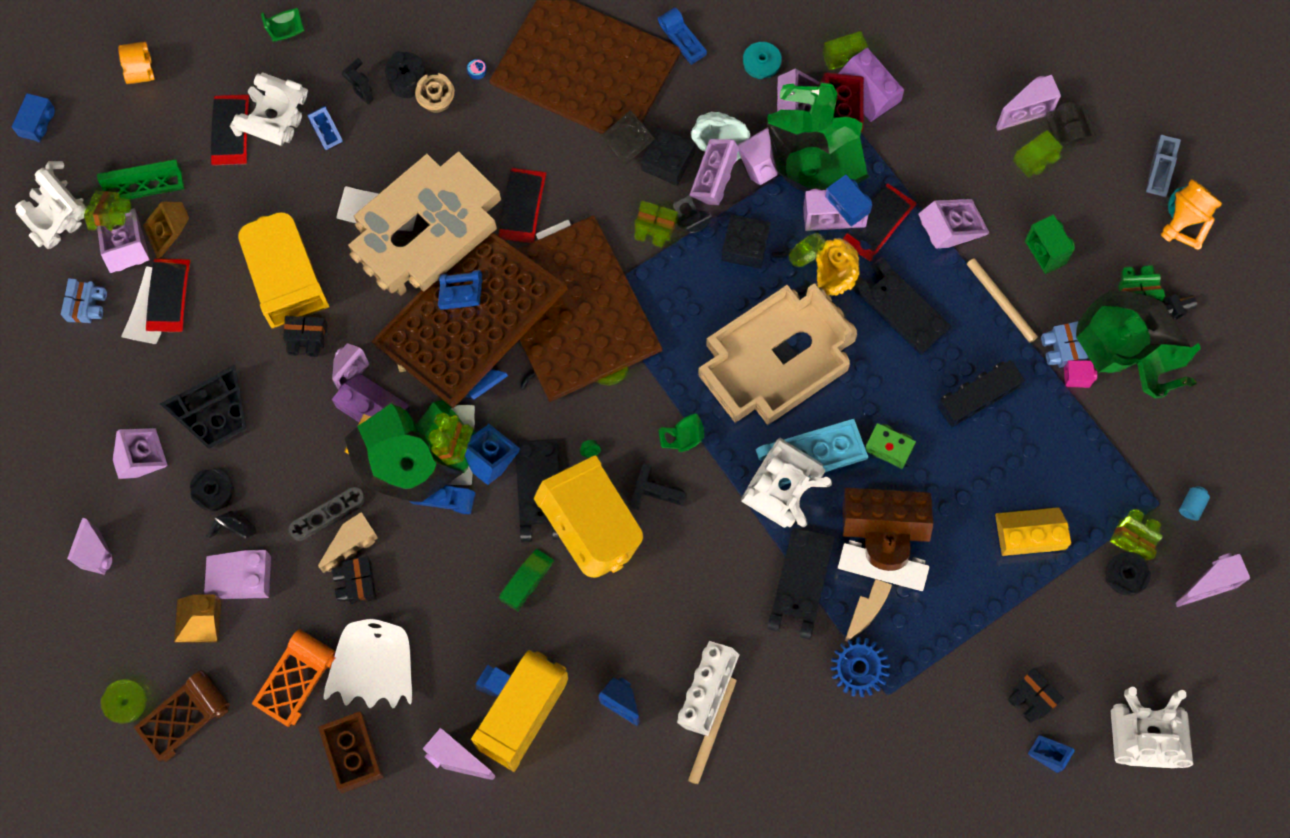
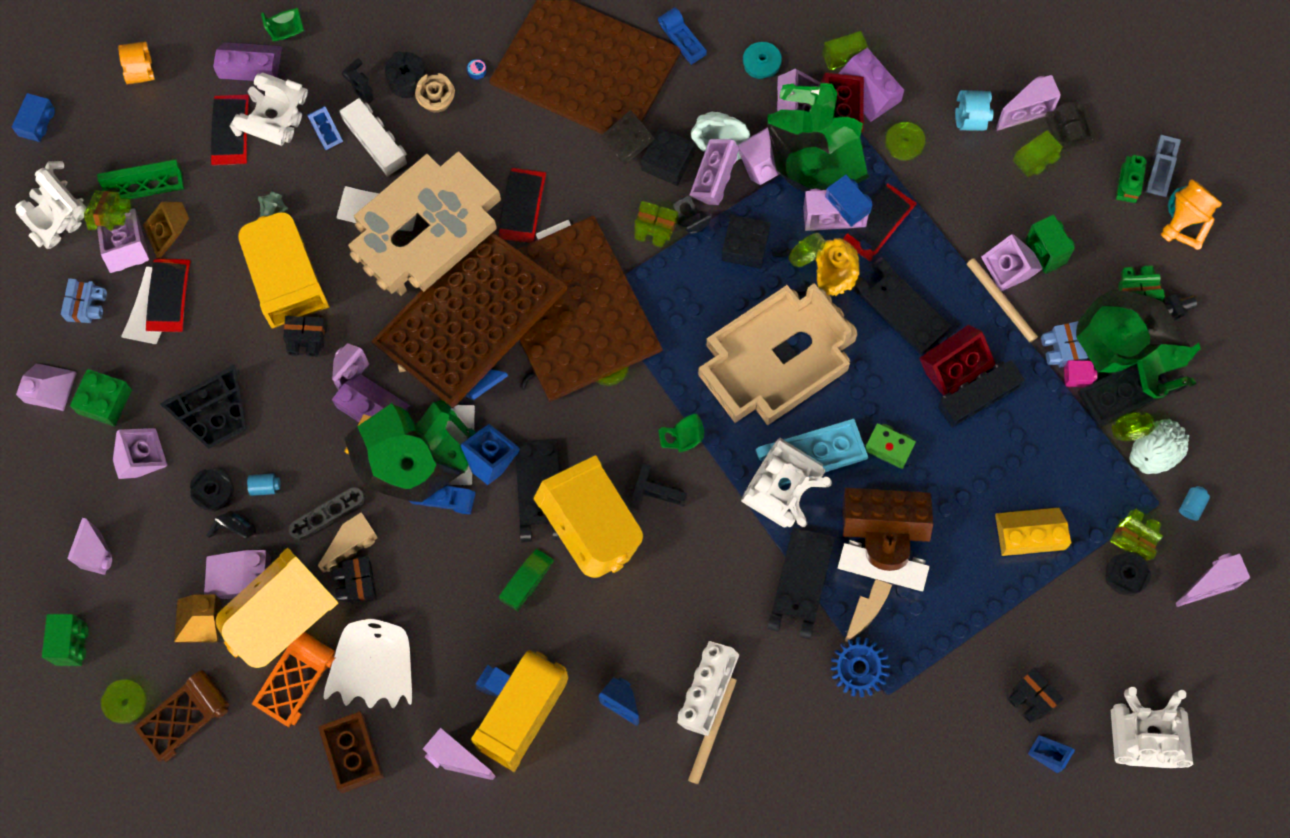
(46, 386): none -> lavender slope
(64, 640): none -> green brick
(101, 397): none -> green brick
(246, 60): none -> medium lavender slope
(263, 484): none -> dark azure brick
(271, 204): none -> sand green rock
(273, 611): none -> yellow piece
(373, 136): none -> white brick
(450, 438): clear neon green hips -> none
(461, 295): blue plate -> none
(590, 448): green plate -> none
(905, 149): none -> clear neon green plate
(952, 222): lavender slope -> none
(958, 360): none -> dark red slope
(973, 110): none -> medium azure brick
(1011, 262): none -> lavender slope
(1118, 395): none -> black hinge
(1131, 179): none -> green hips
(1133, 426): none -> clear neon green plate
(1162, 447): none -> light aqua hair

